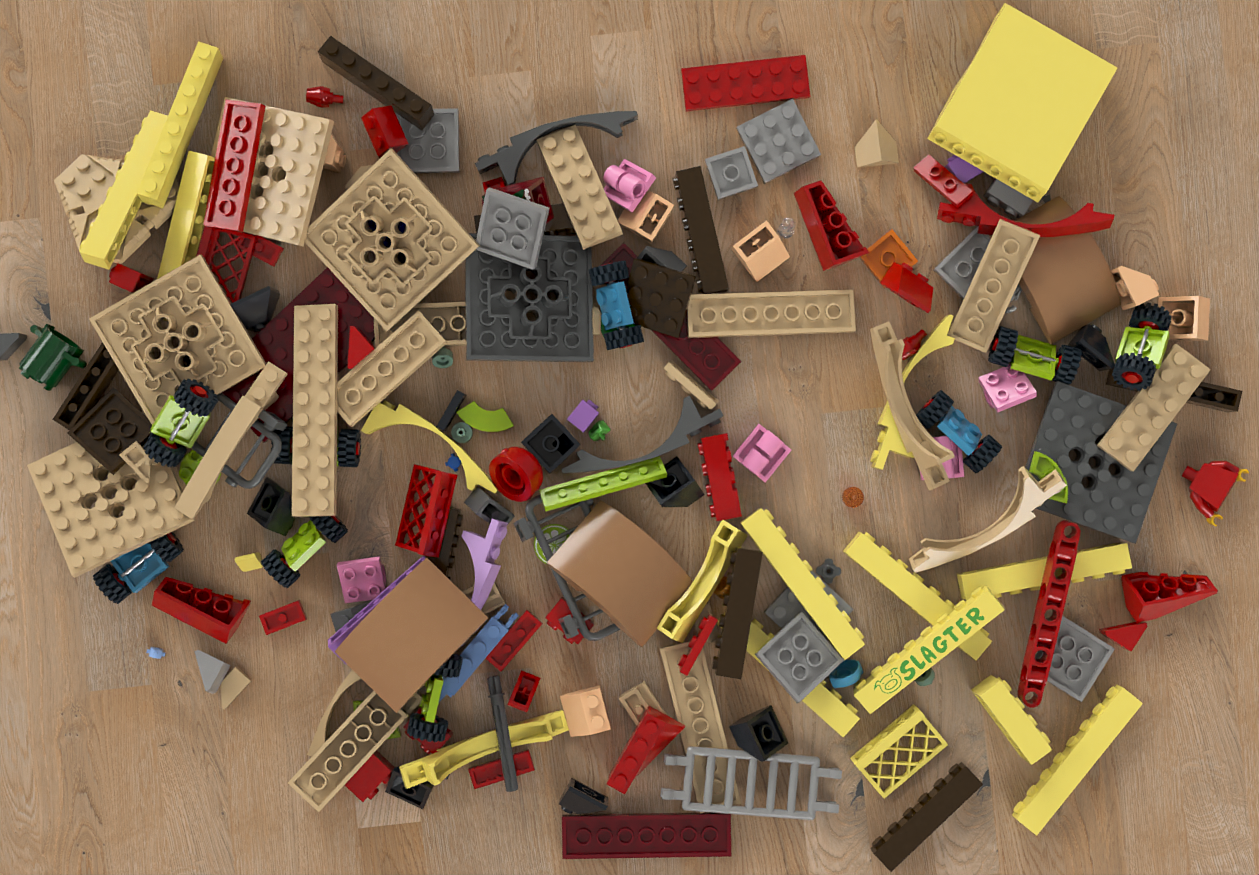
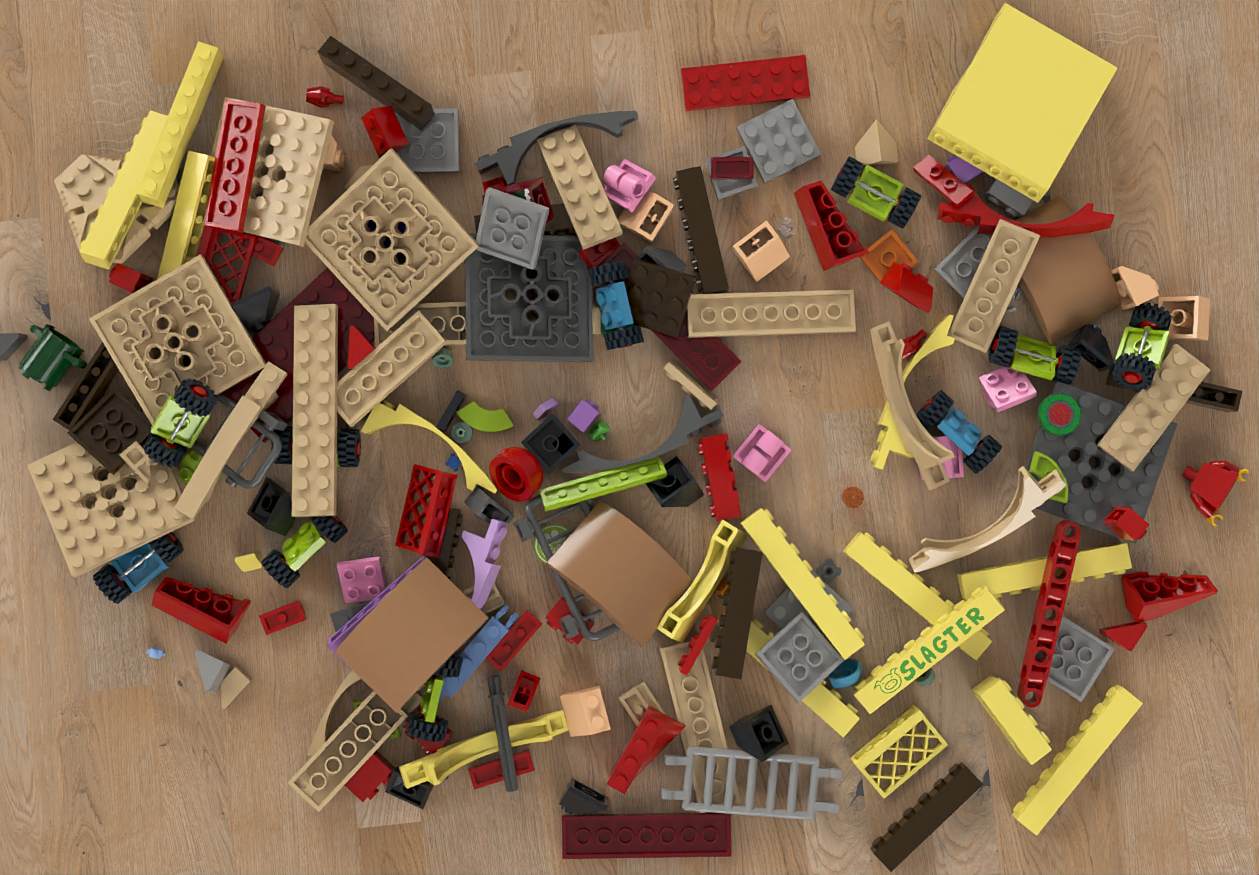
(545, 408): none -> lavender tile
(596, 254): none -> red plate
(731, 168): none -> dark red tile
(876, 193): none -> plate
(1059, 414): none -> tile
(1126, 523): none -> red brick

